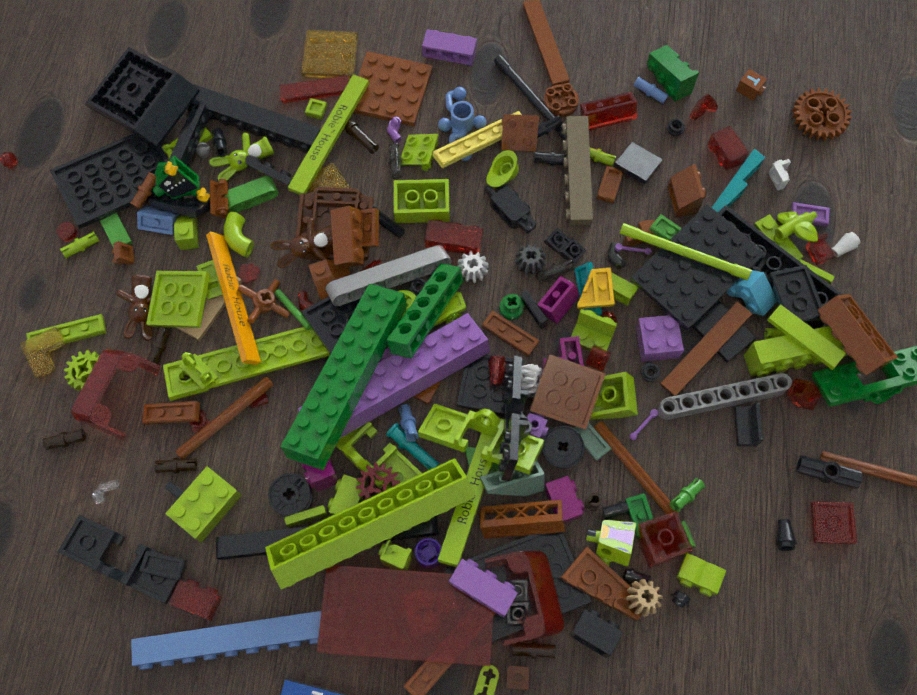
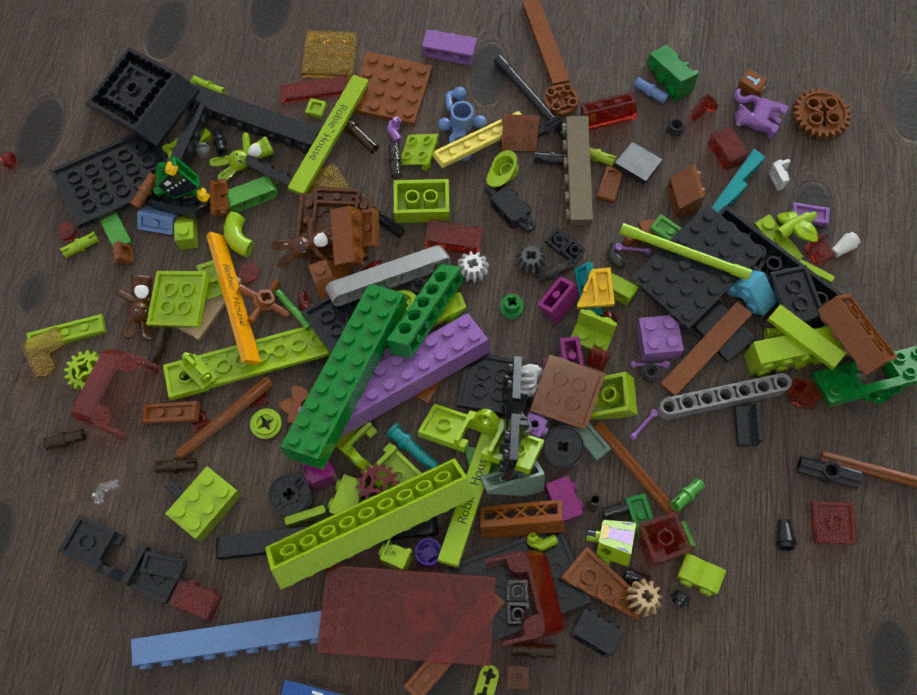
(207, 84): none -> lime pin
(269, 415): none -> lime gear
(292, 404): none -> dark orange plate
(408, 423): medium blue pin -> none
(483, 587): medium lavender brick -> none
(497, 369): clear red cone -> none
(510, 333): dark orange tile -> none
(533, 309): black tile -> none
(539, 543): none -> lime arm
(665, 364): none -> medium lavender hinge
(763, 110): none -> medium lavender animal

